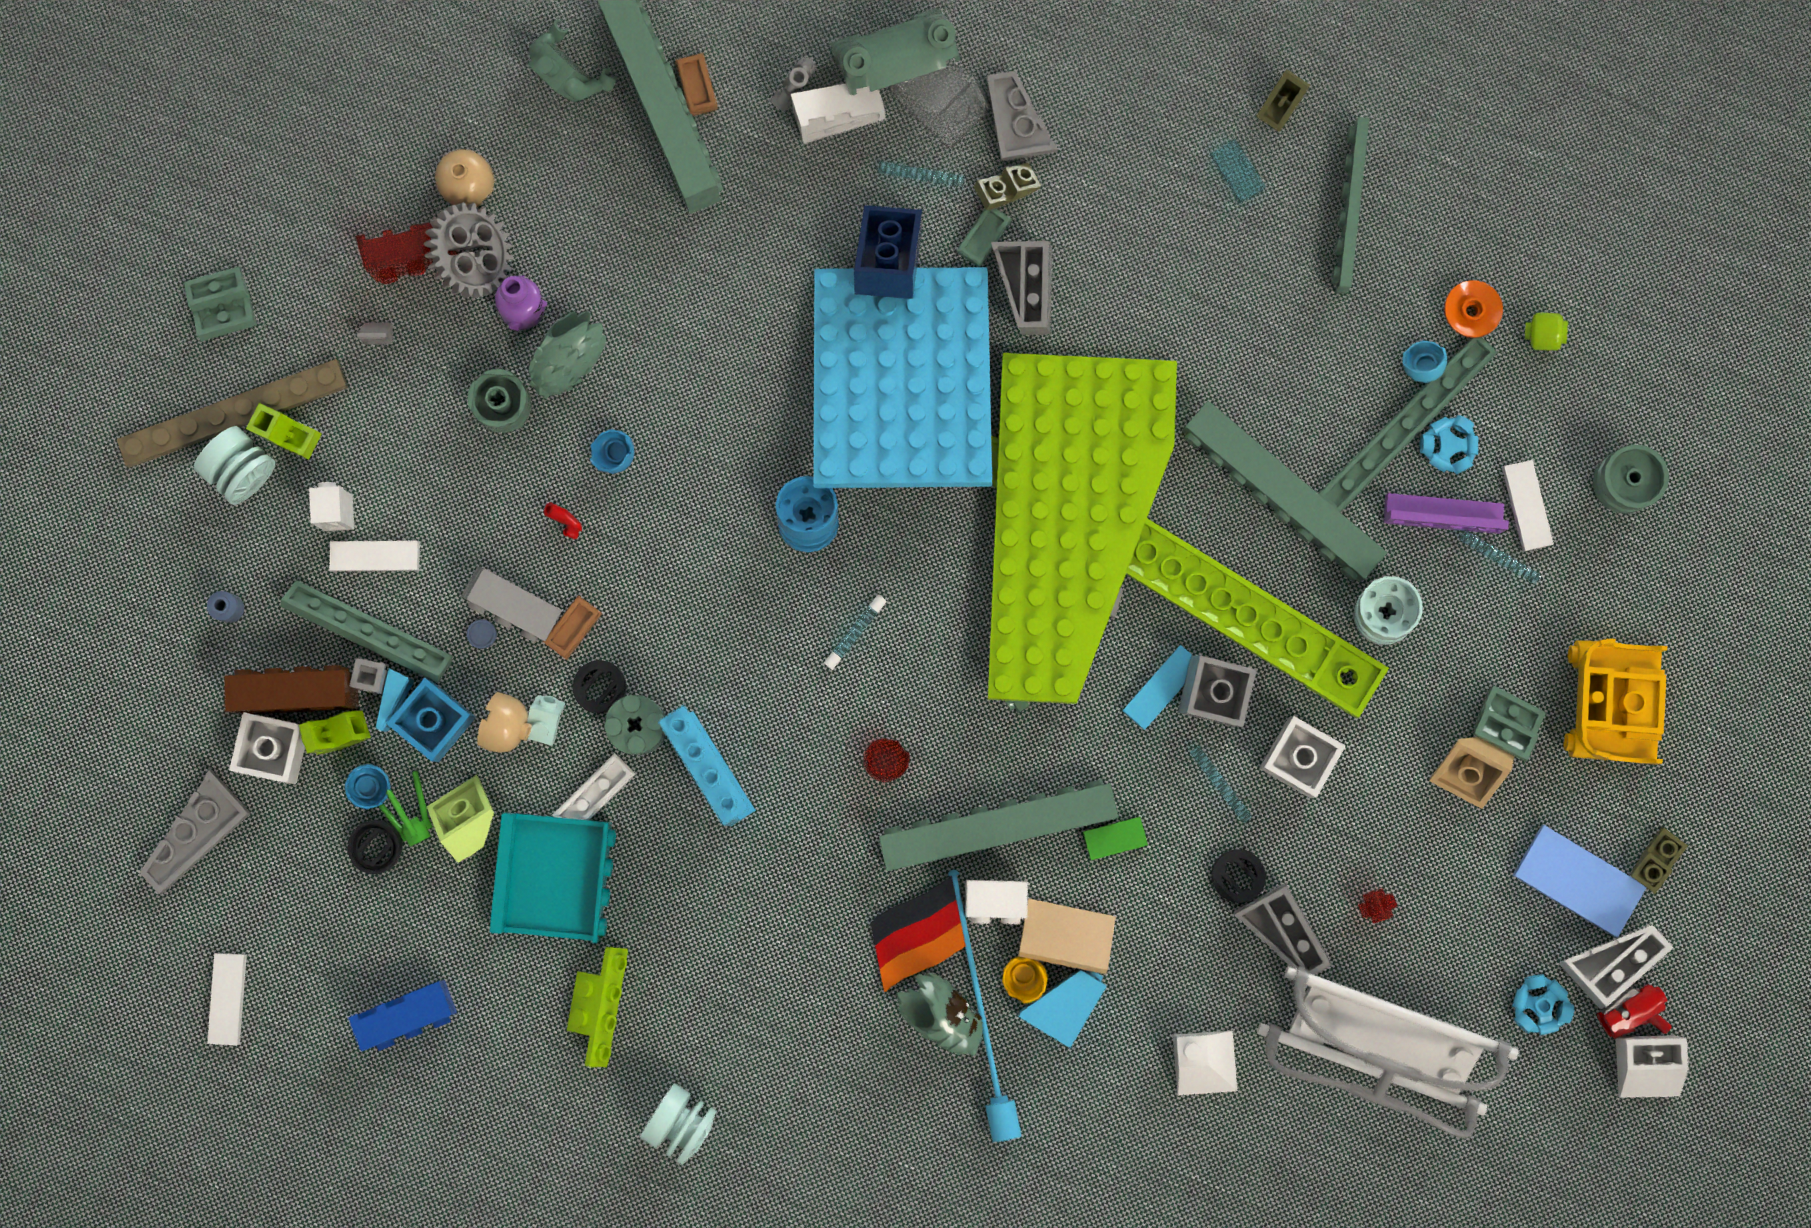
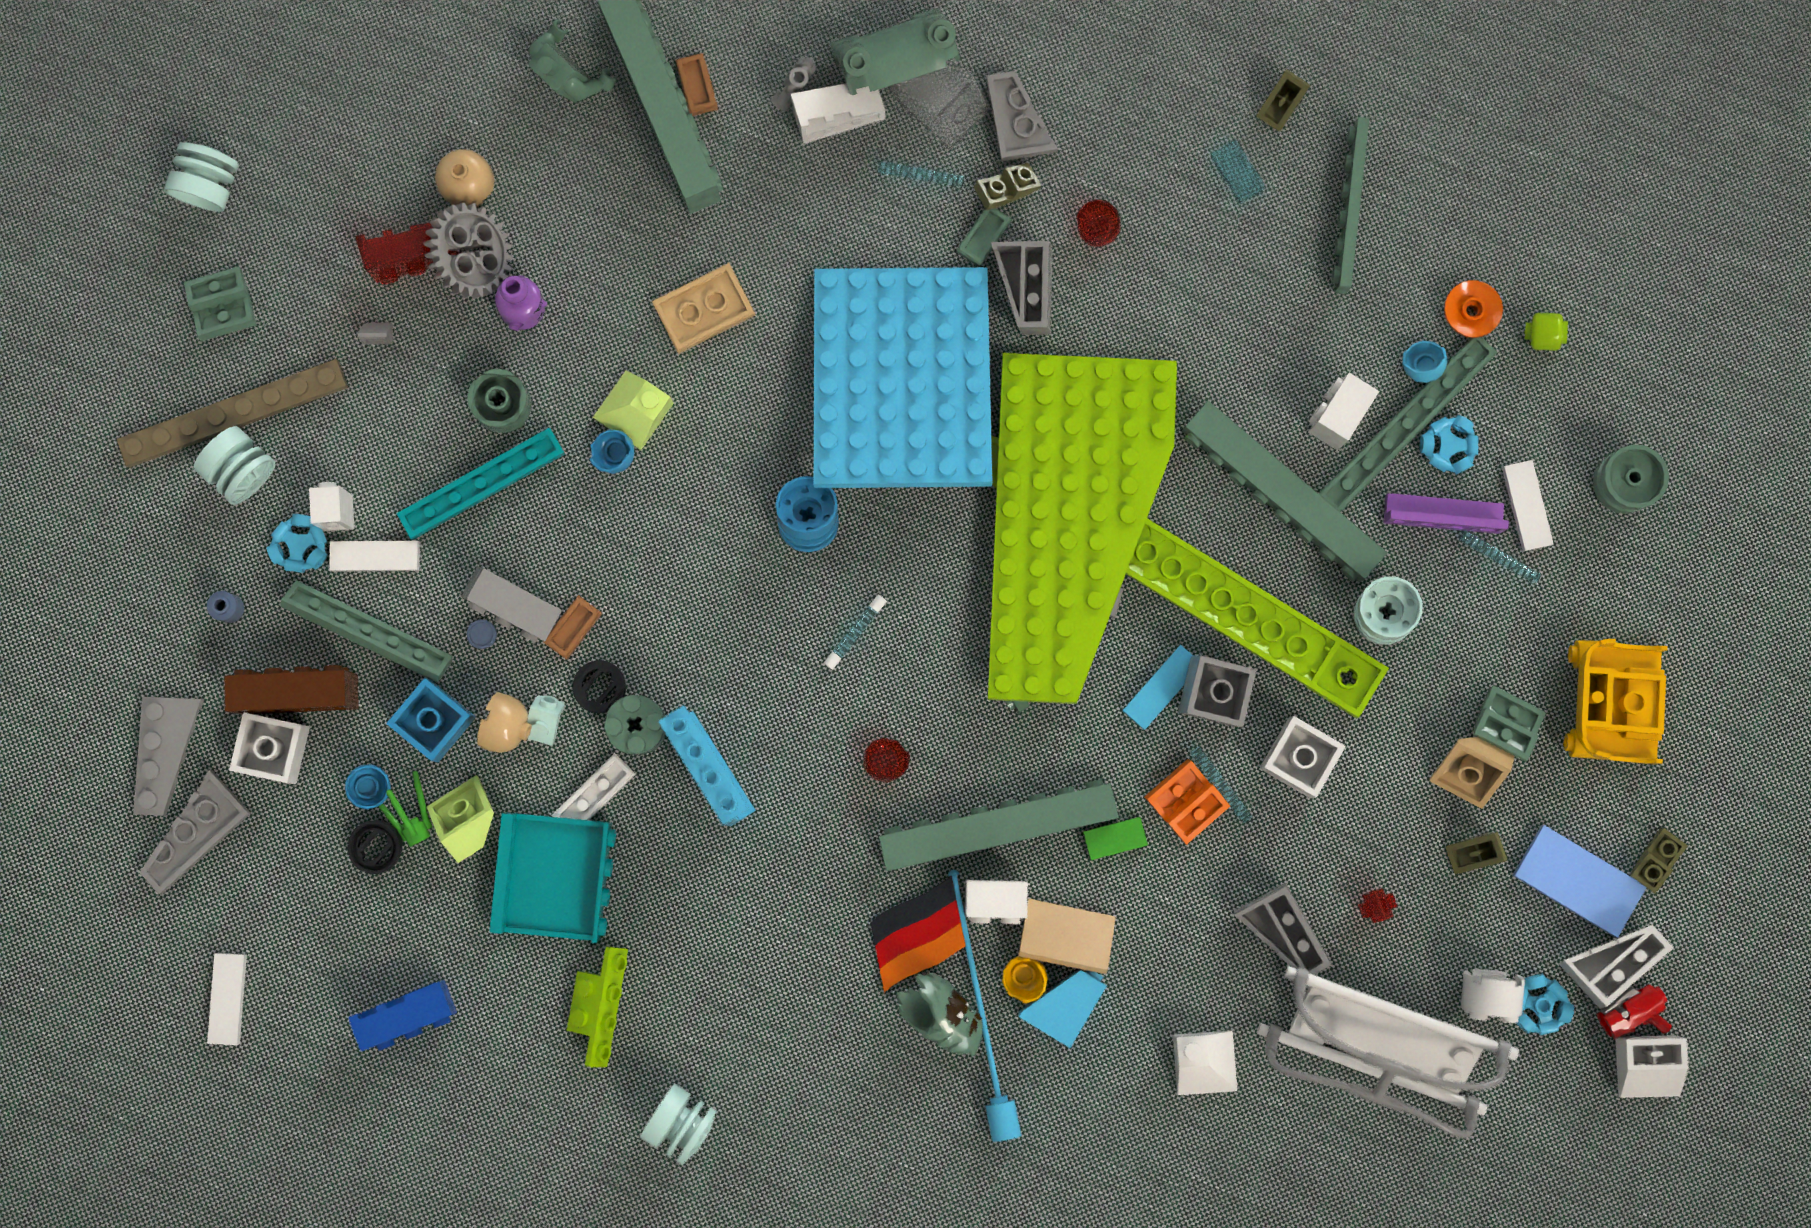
(161, 750): none -> light grey wing
(202, 172): none -> light aqua wheel
(283, 431): lime brick -> none
(298, 545): none -> medium azure piece
(334, 733): lime brick -> none
(368, 676): light grey brick -> none
(394, 694): medium azure slope -> none
(480, 483): none -> teal plate
(563, 516): red arm -> none
(566, 354): sand green head -> none
(634, 408): none -> yellowish green slope
(703, 308): none -> tan tile
(888, 252): dark blue brick -> none
(1098, 223): none -> clear red hair
(1187, 801): none -> orange slope
(1219, 869): black piece -> none
(1345, 408): none -> white brick
(1476, 852): none -> olive slope
(1492, 994): none -> white brick

